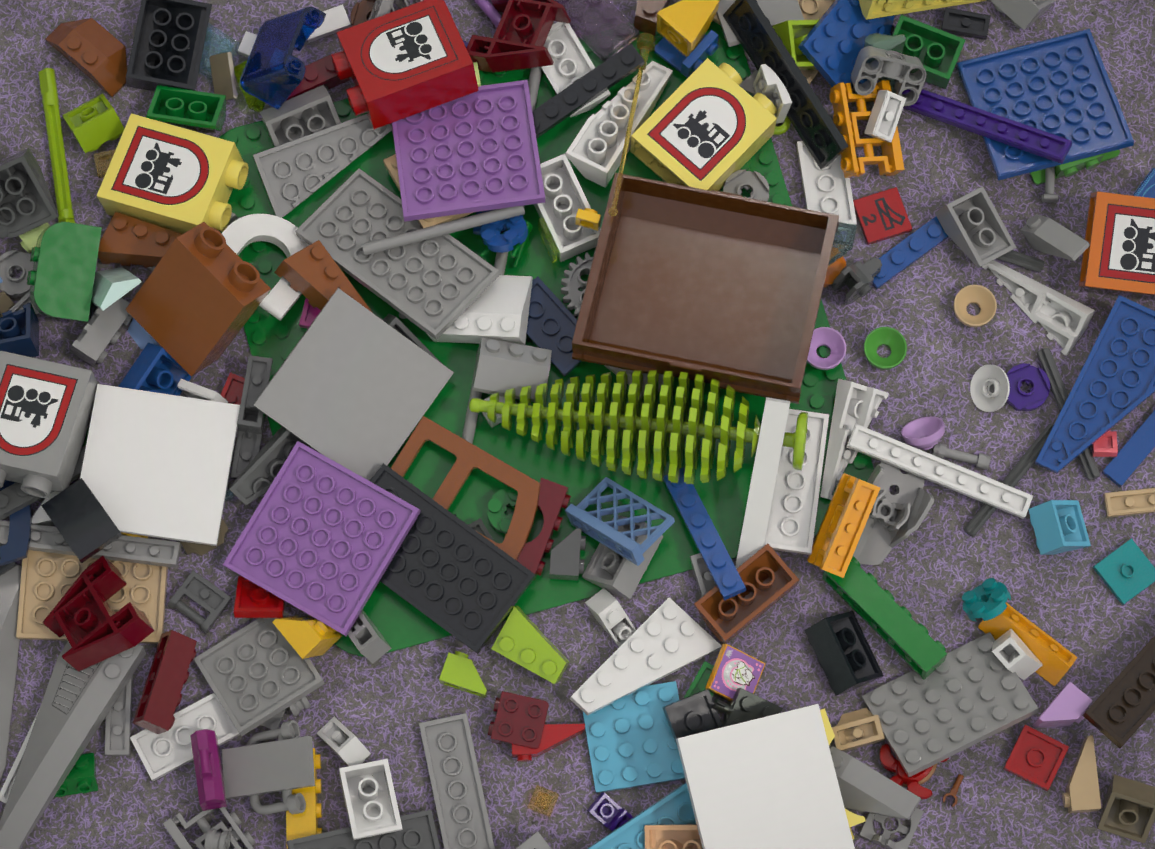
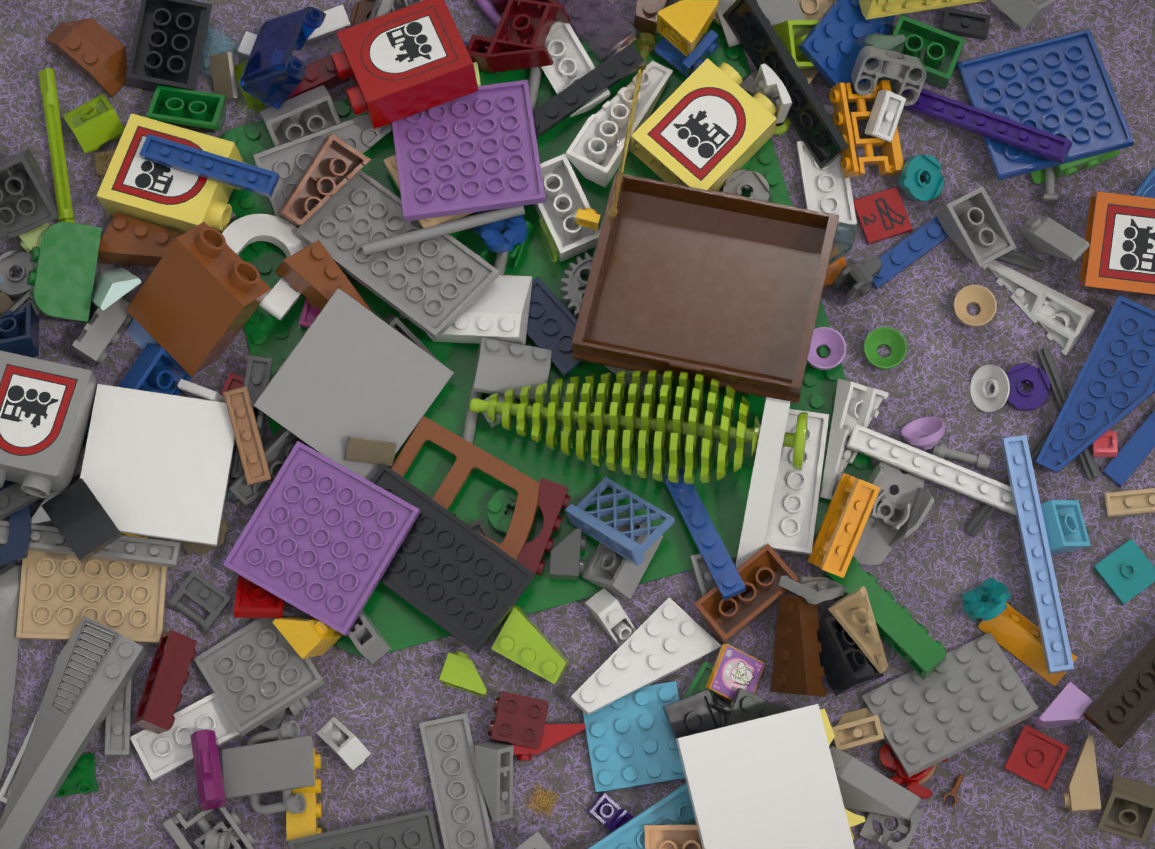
(90, 622): dark red wedge -> none
(209, 165): none -> blue plate
(247, 436): none -> medium nougat tile
(323, 177): none -> dark orange wedge
(370, 451): none -> dark tan slope
(370, 799): white slope -> none
(495, 776): none -> light grey slope
(797, 649): none -> reddish brown wedge
(814, 589): none -> light grey wing
(857, 619): none -> tan wing
(911, 182): none -> teal plate
(1015, 655): white slope -> none
(1037, 554): none -> light blue plate

